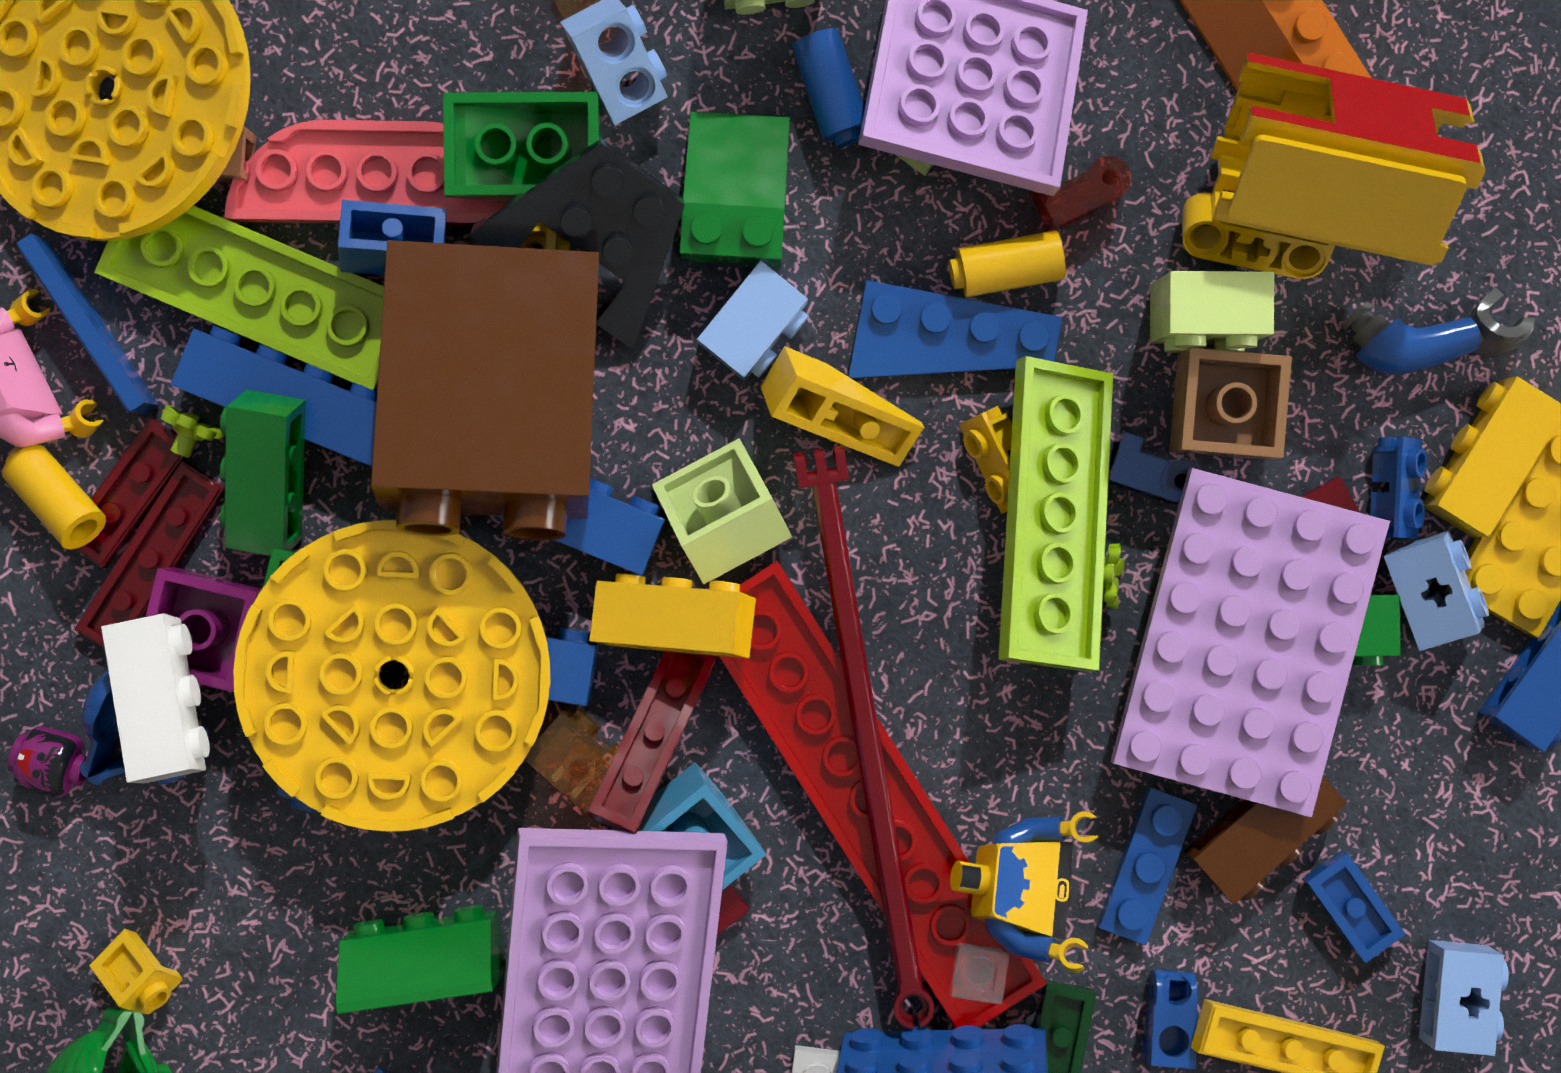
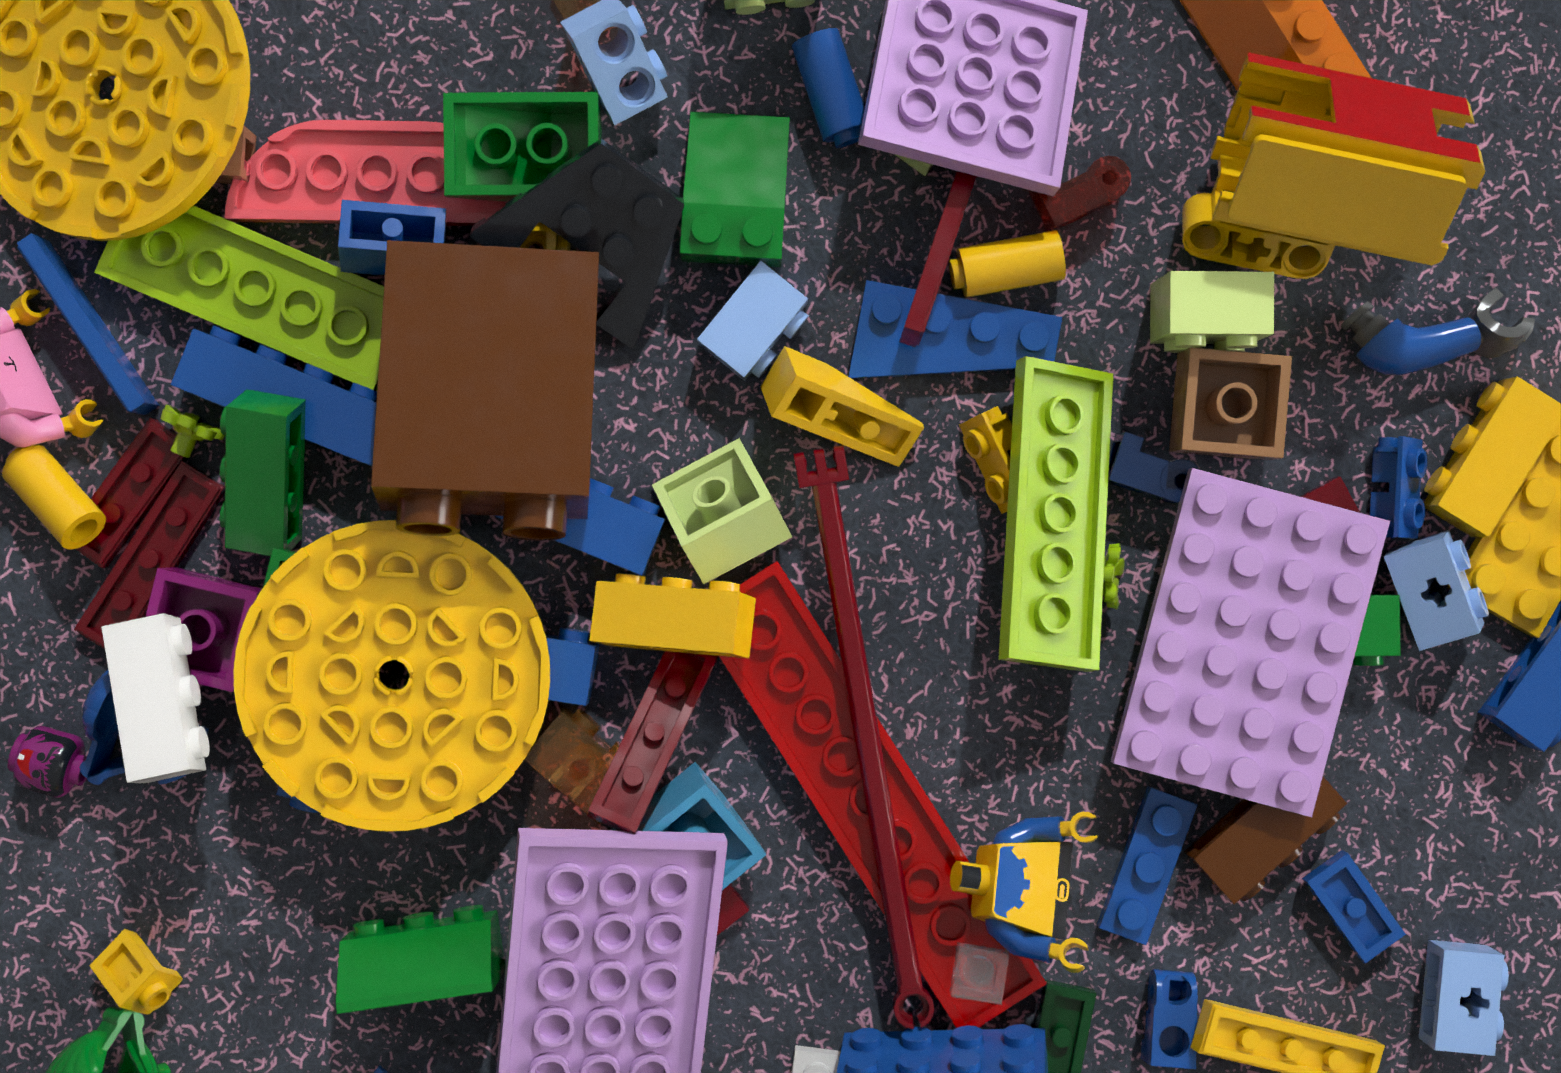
(937, 259): none -> dark red tile

